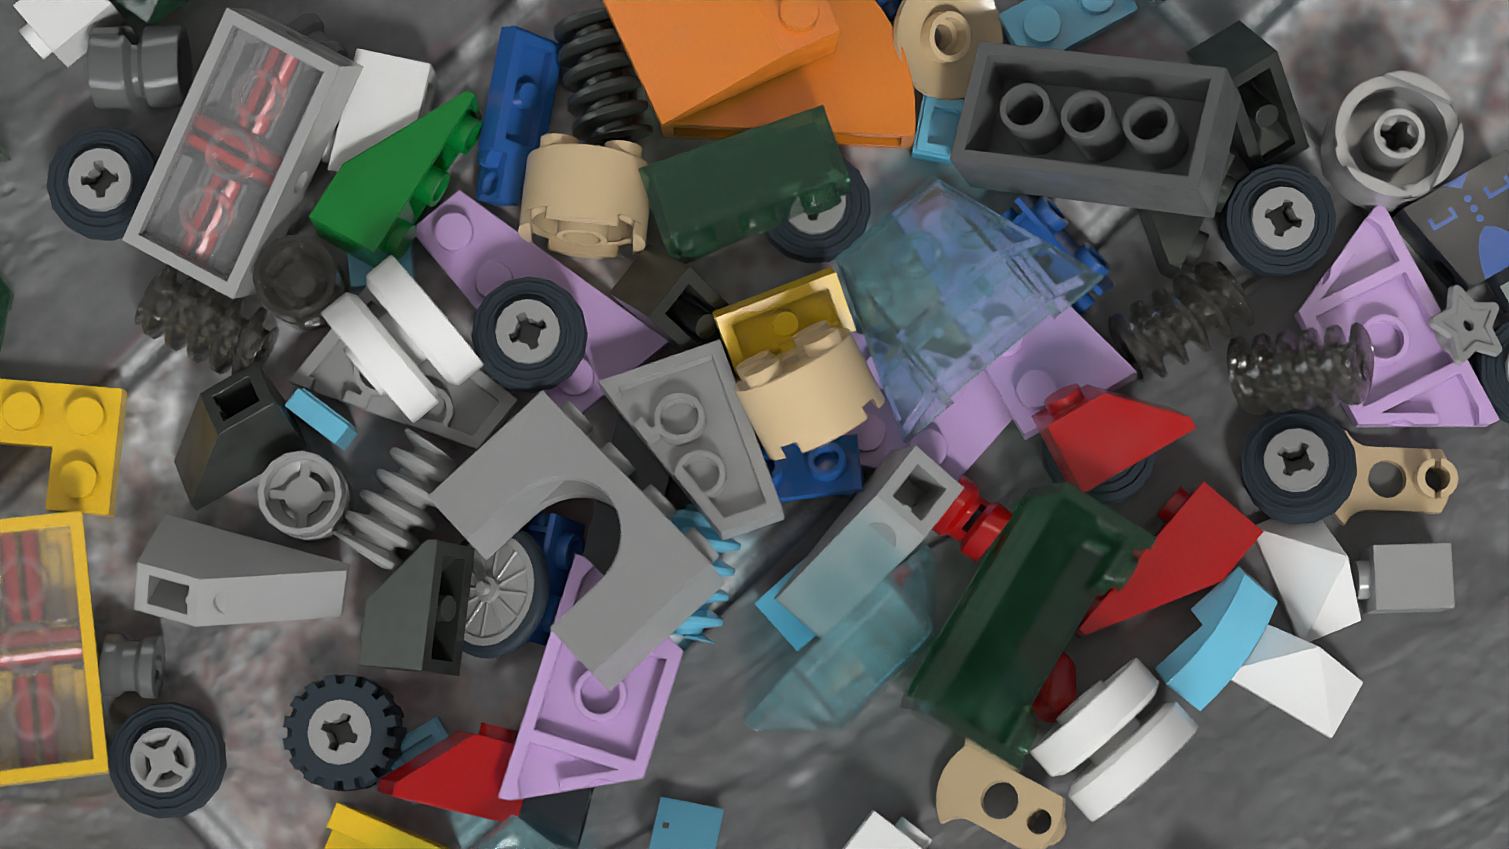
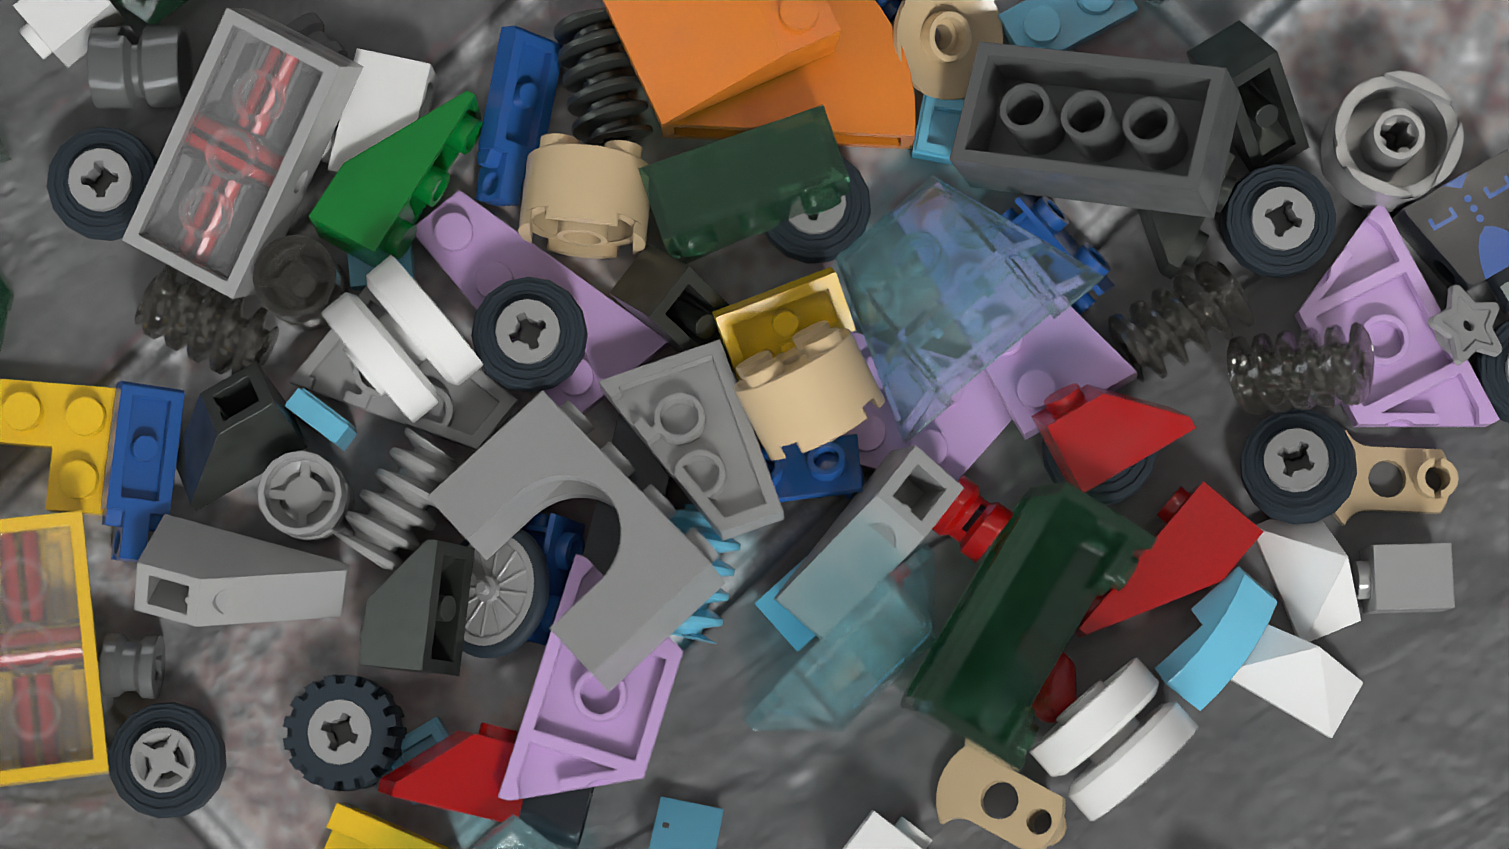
(140, 464): none -> blue hinge

